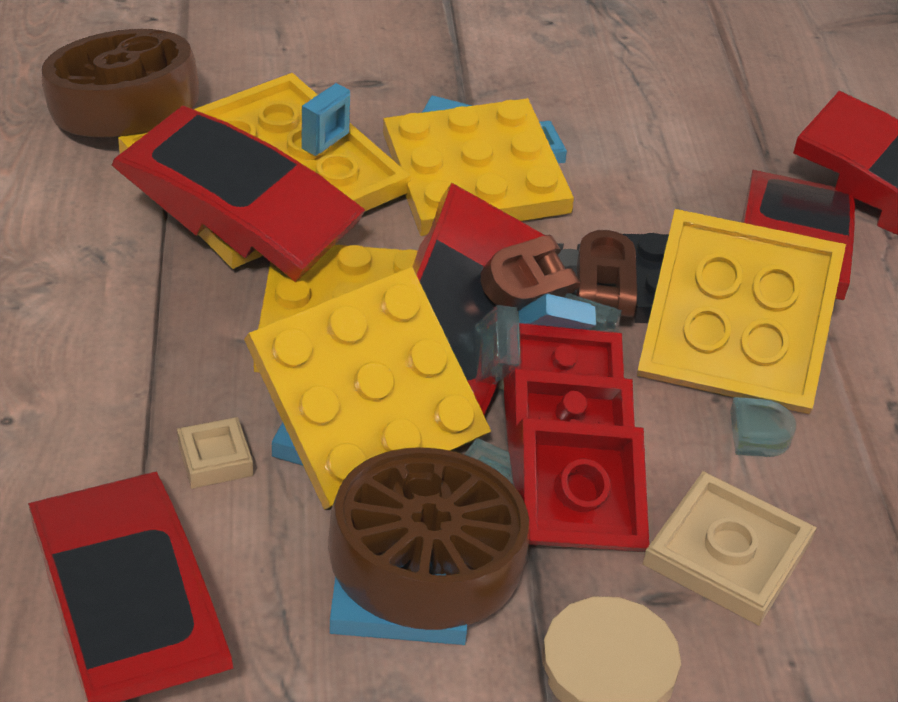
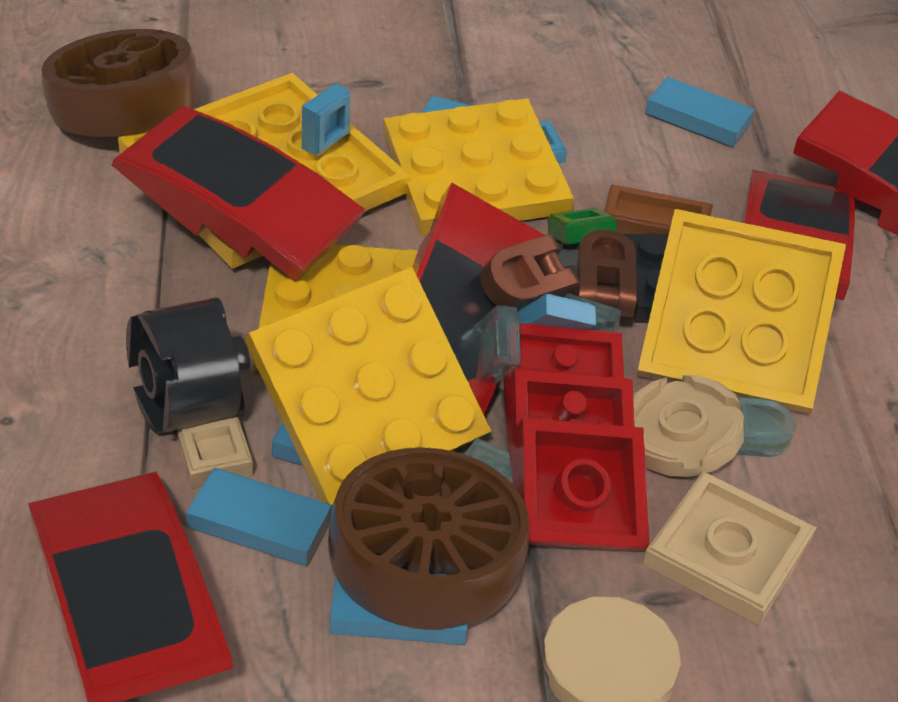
(186, 365): none -> black brick
(259, 516): none -> dark azure tile
(574, 225): none -> green tile
(647, 211): none -> dark orange tile
(688, 425): none -> tan tile
(700, 111): none -> dark azure tile

